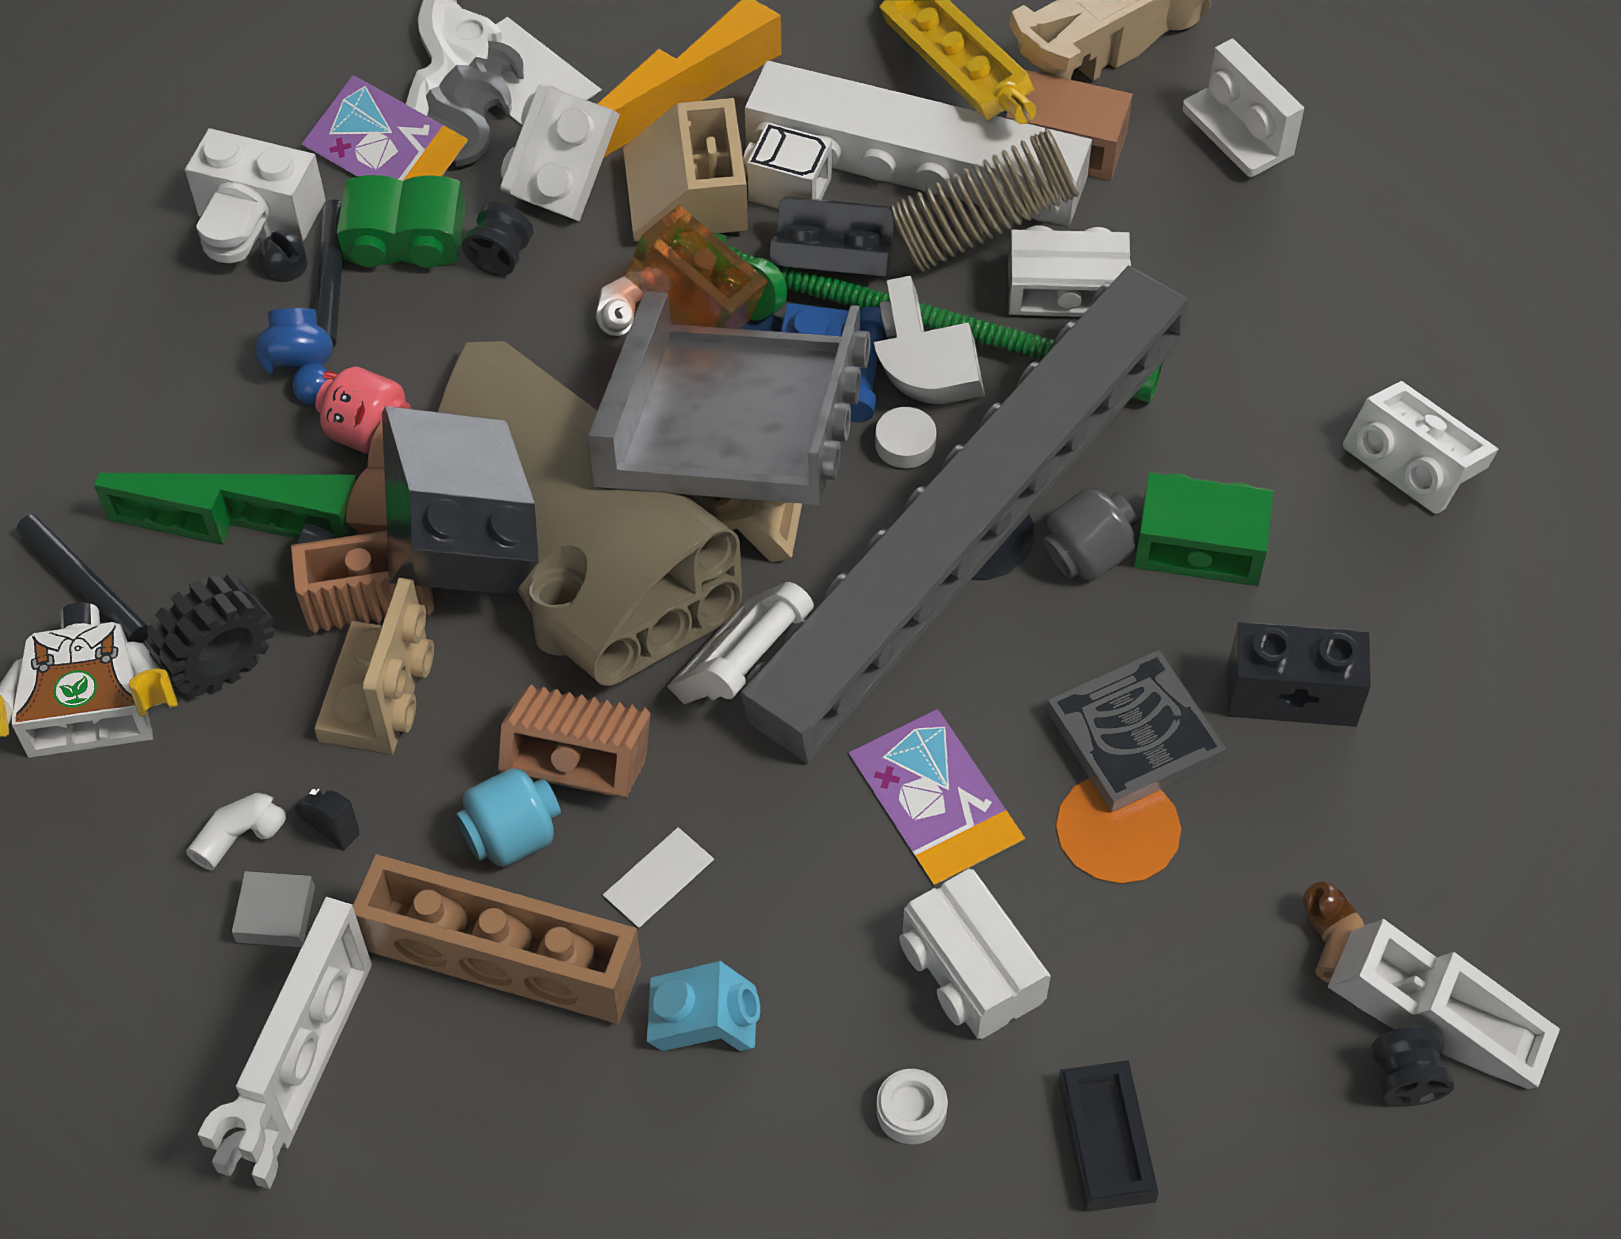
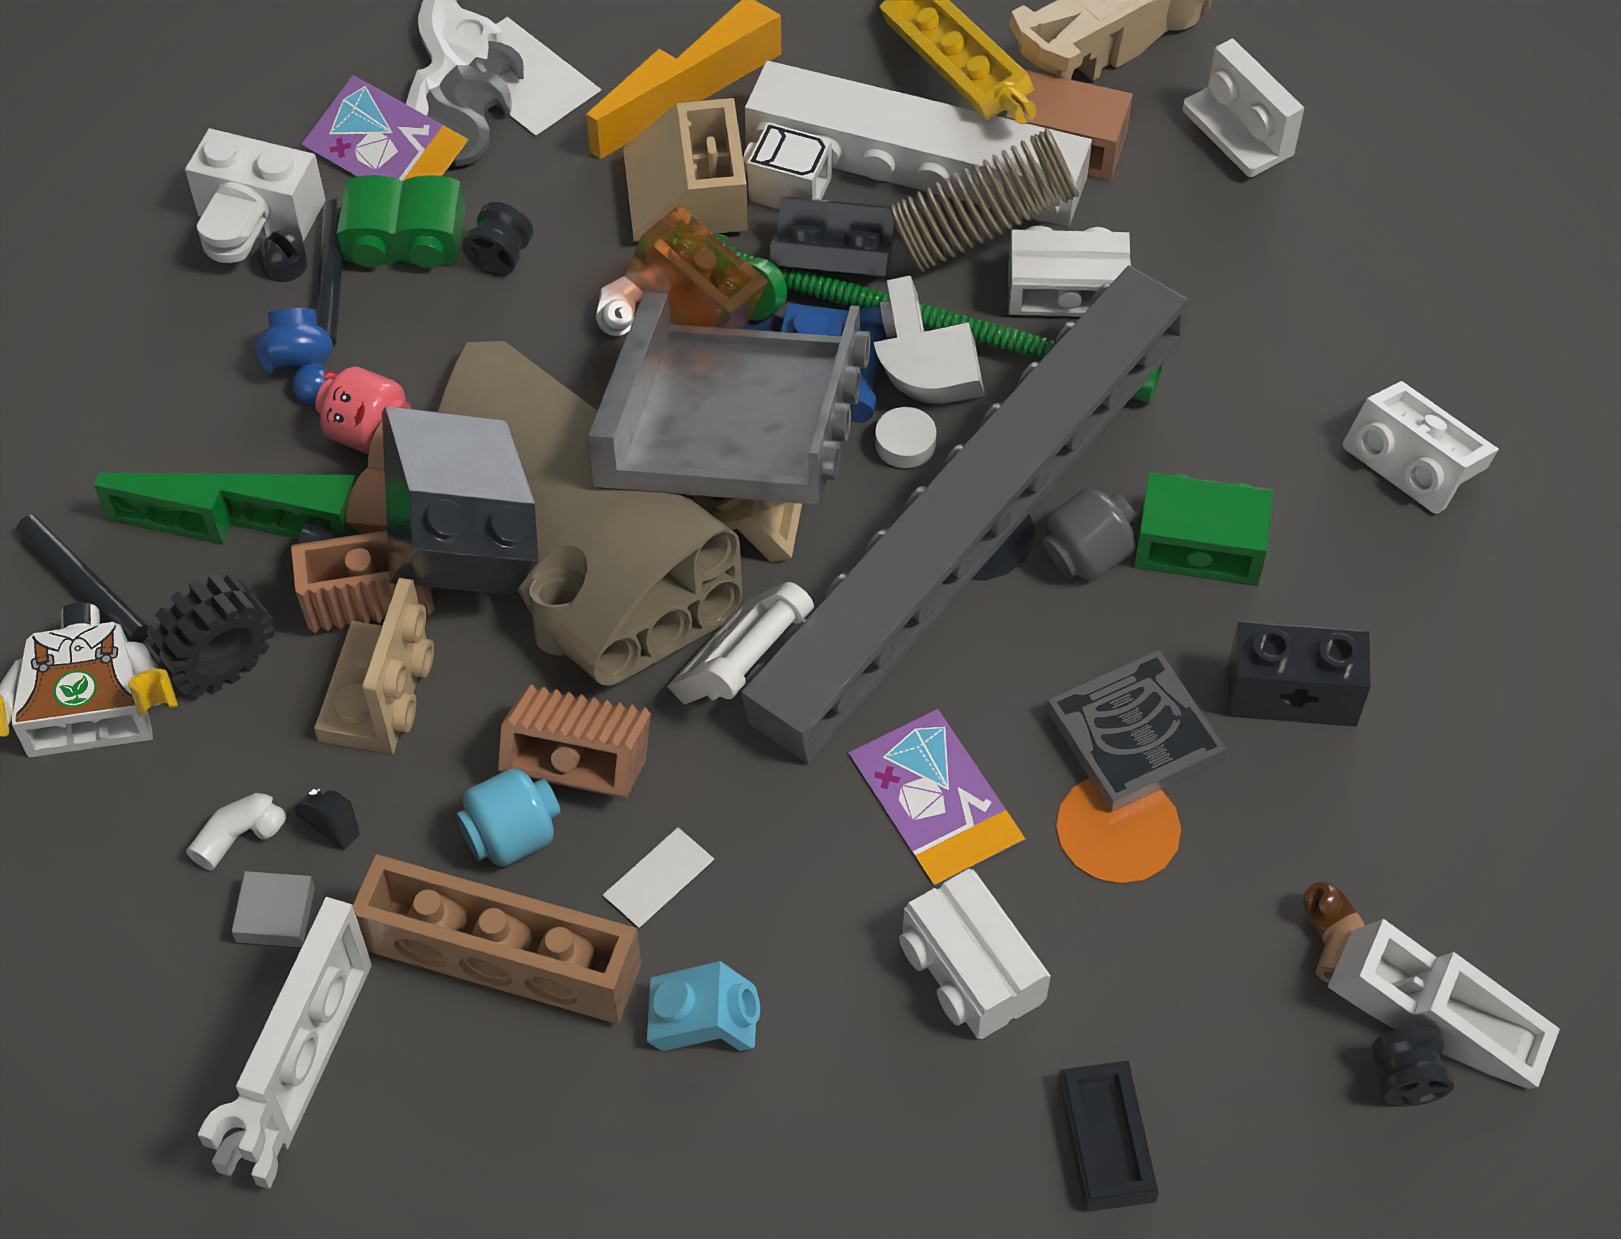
(558, 151): white bracket -> none
(911, 1106): white tile -> none

